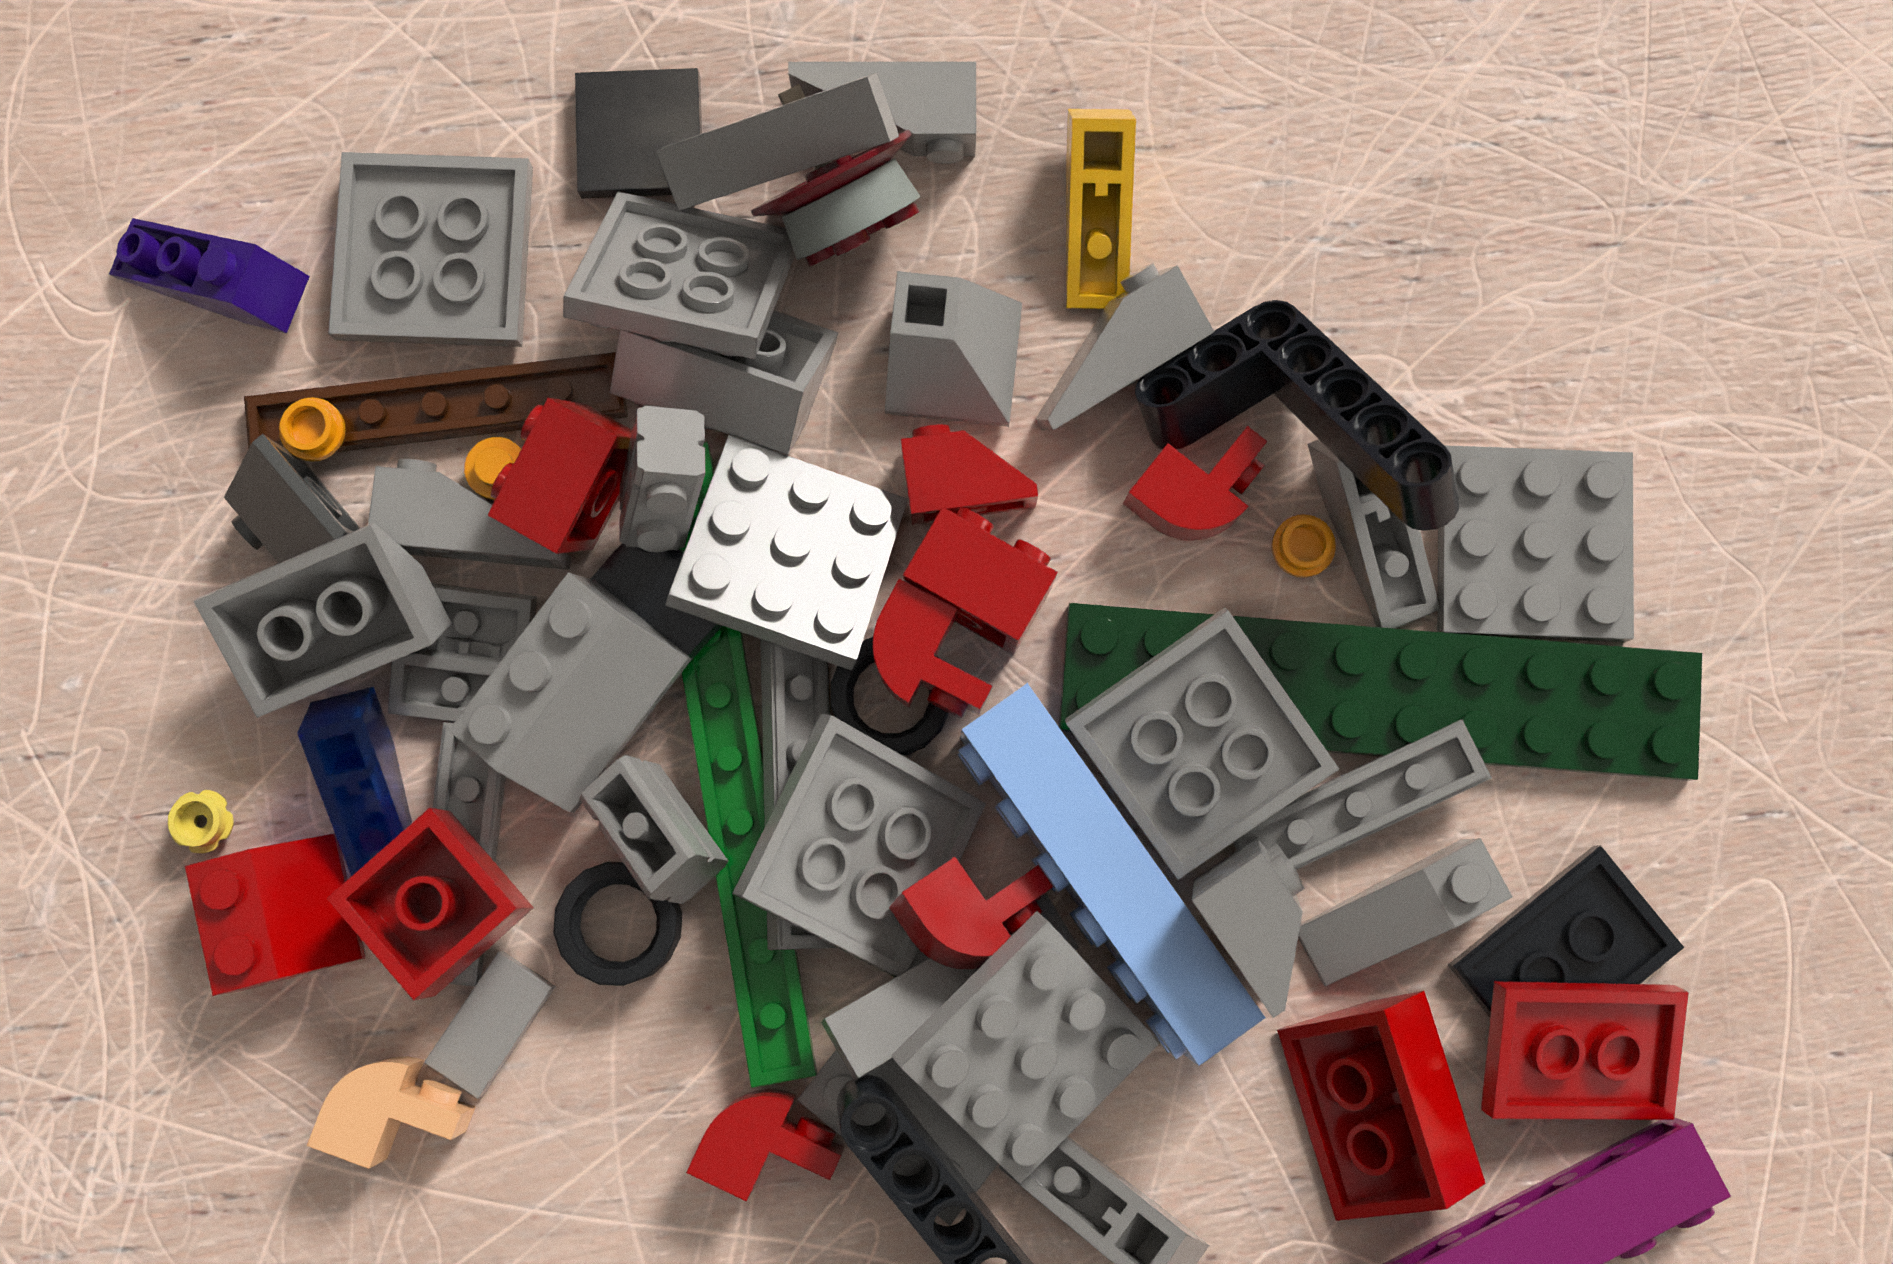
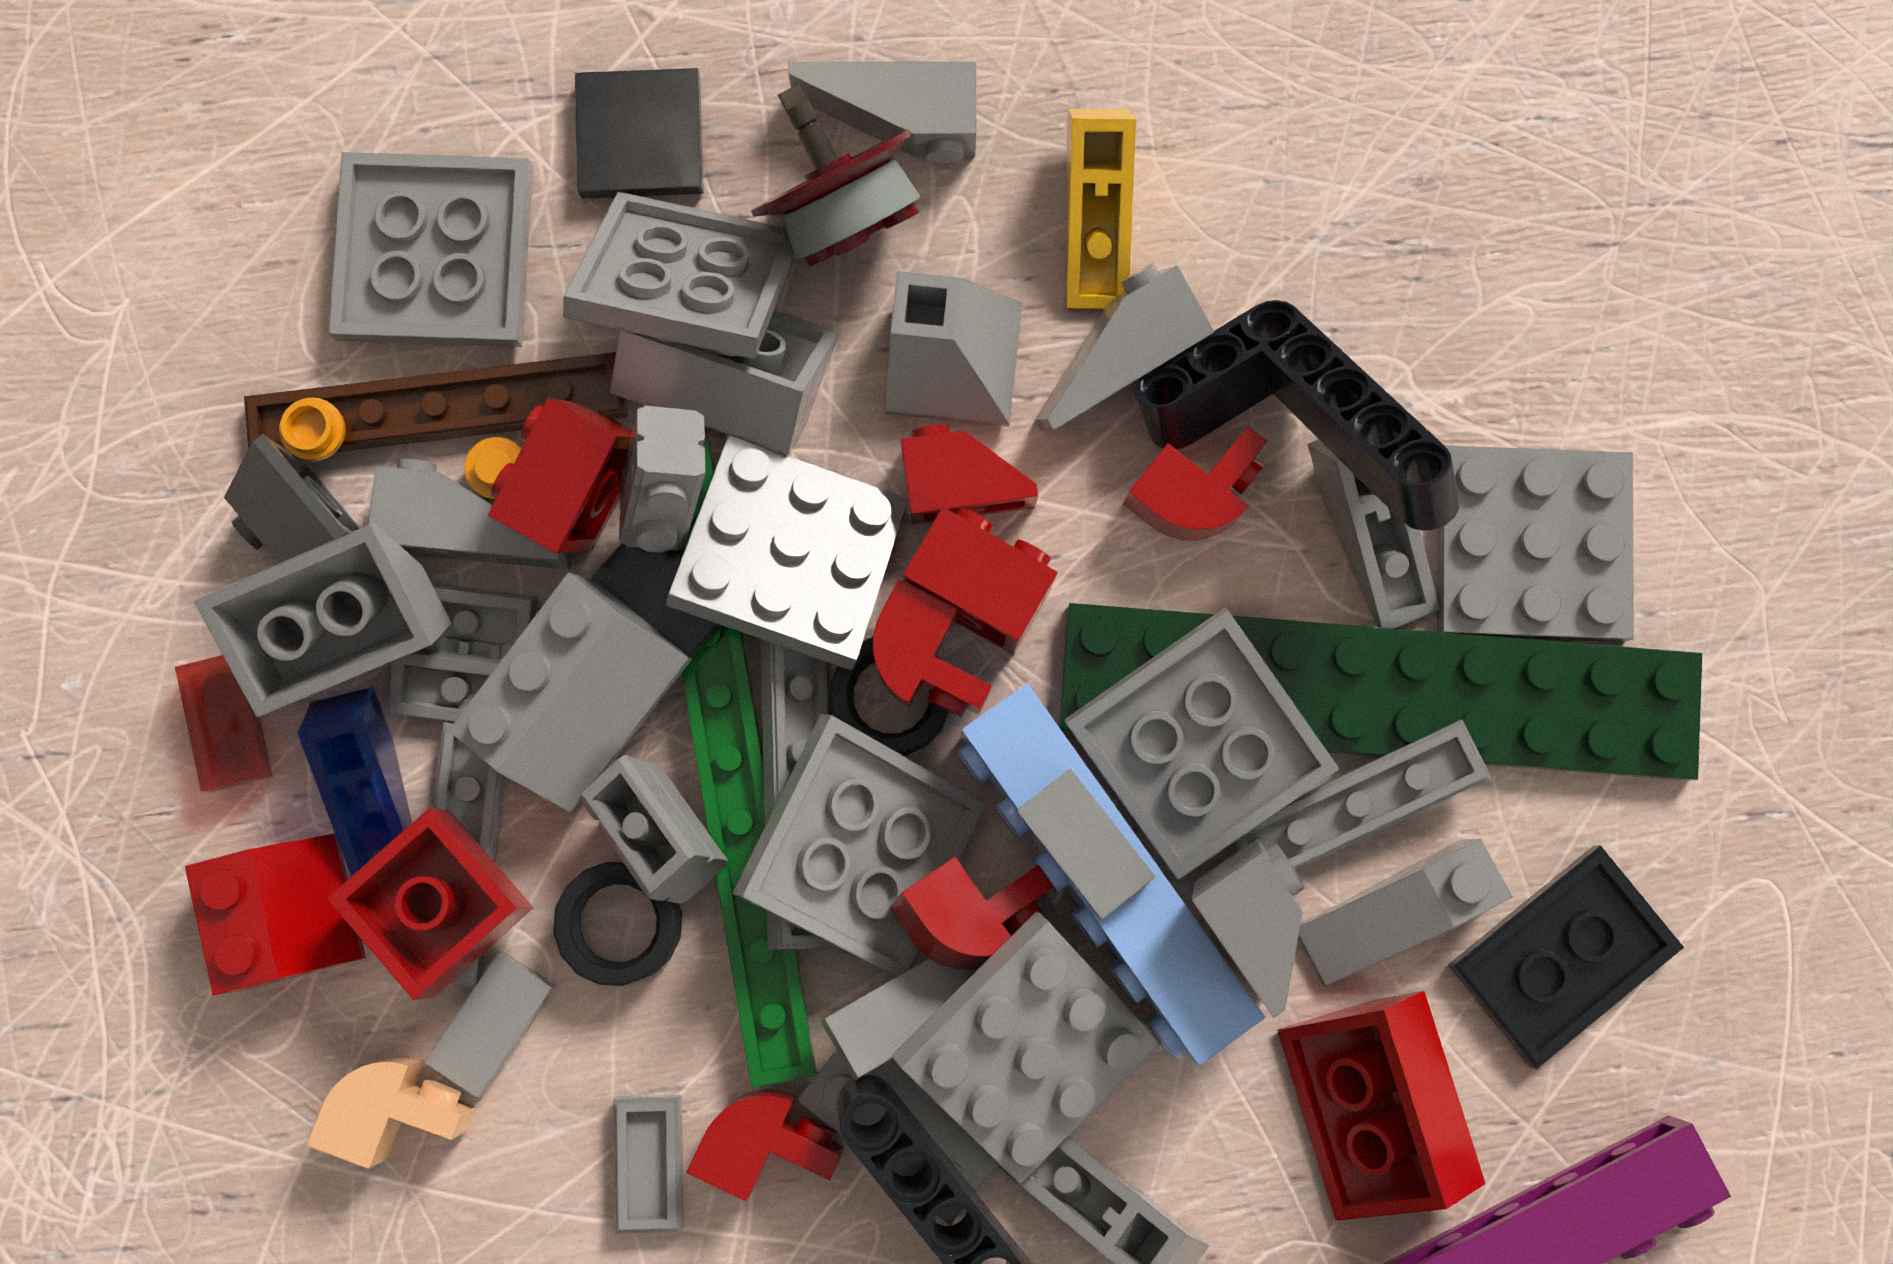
(184, 815): light yellow plate -> none
(211, 273): dark purple slope -> none
(221, 726): none -> clear red plate
(648, 1164): none -> light grey tile
(778, 142): light grey tile -> none
(1085, 844): none -> light grey tile
(1303, 546): light orange plate -> none
(1584, 1051): red plate -> none

